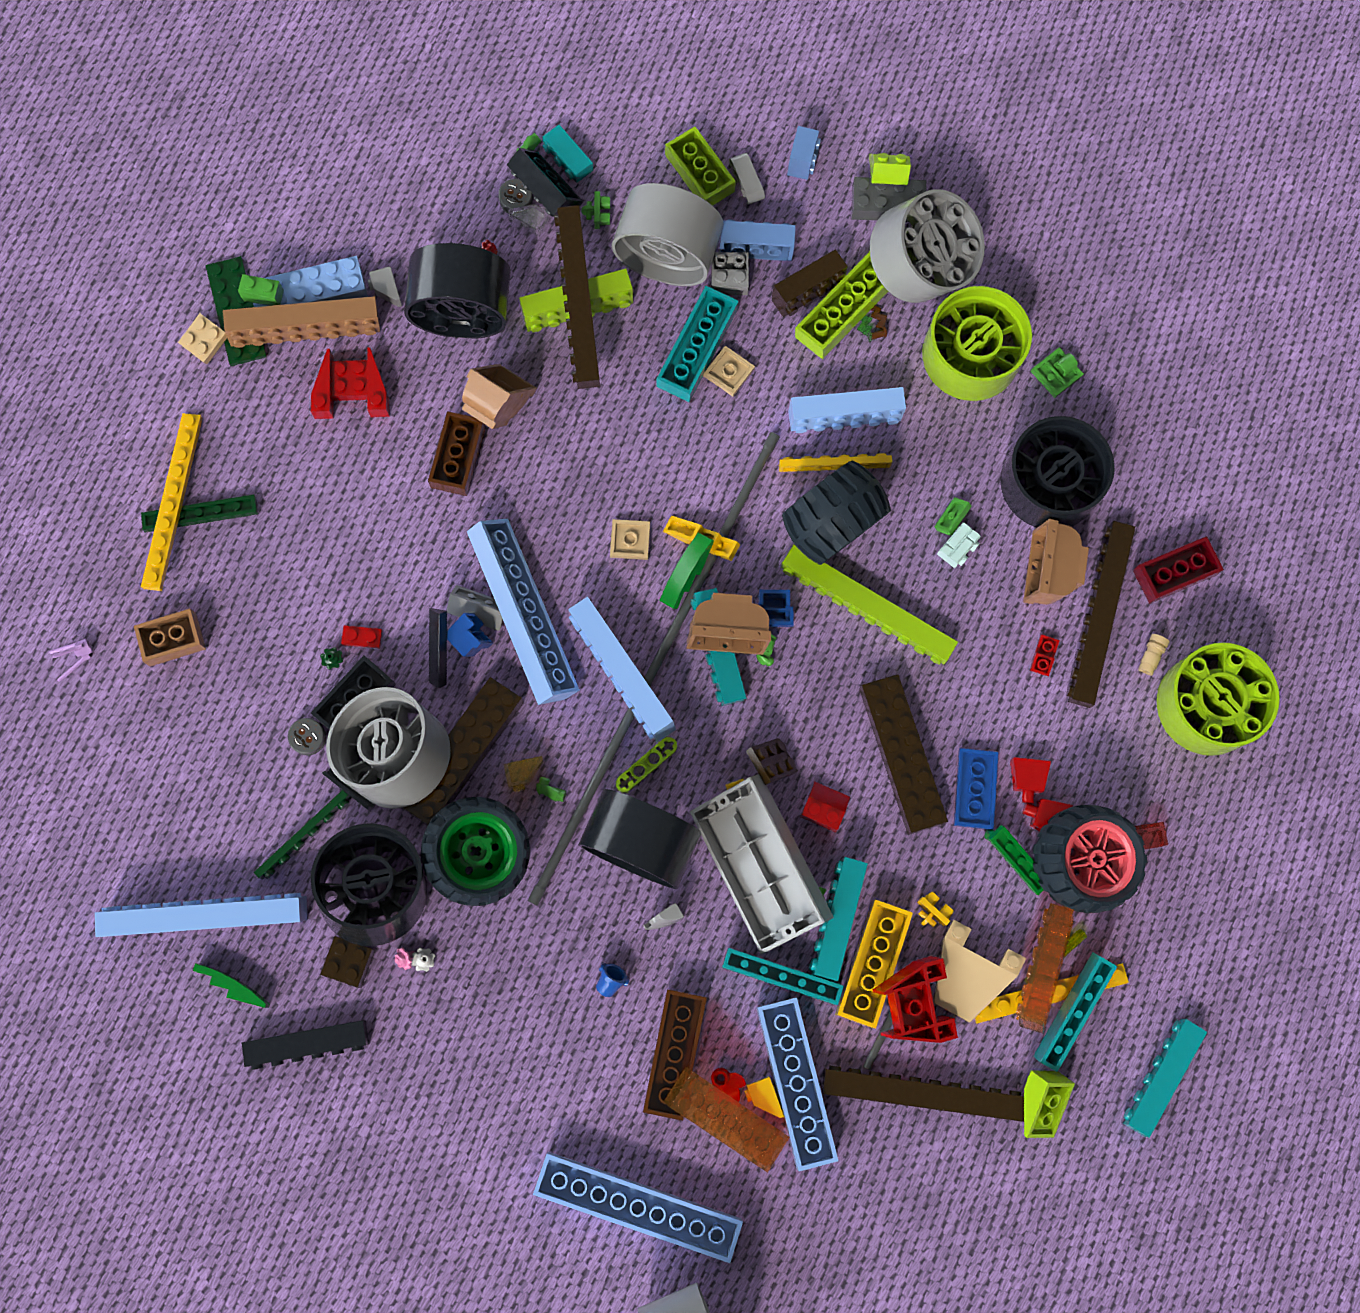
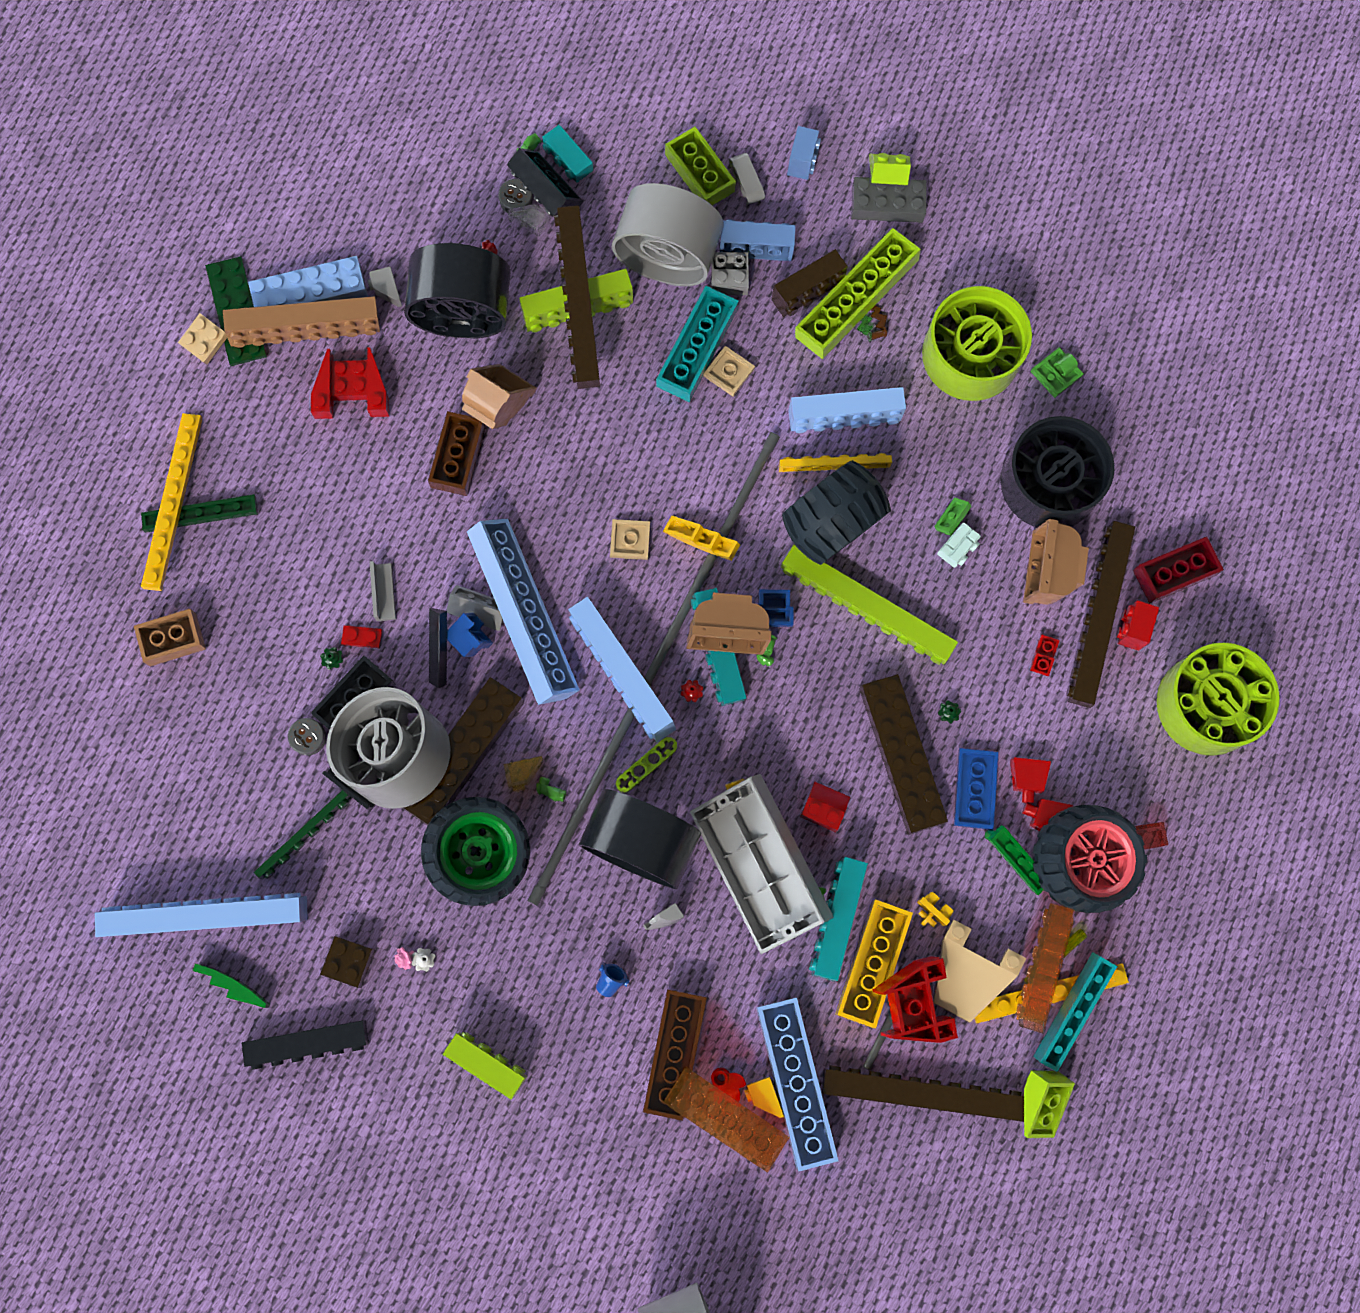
(80, 648): lavender plant -> none
(260, 290): bright green brick -> none
(369, 878): black wheel -> none
(382, 591): none -> light grey panel
(485, 1065): none -> lime brick
(600, 202): bright green hips -> none
(638, 1207): light blue brick -> none
(686, 570): green slope -> none
(692, 691): none -> red plant
(772, 761): dark brown plate -> none
(782, 976): teal brick -> none
(942, 242): light grey wheel -> none
(949, 712): none -> dark green plant
(1137, 625): none -> red brick
(1152, 656): tan axle -> none
(1164, 1078): teal brick -> none

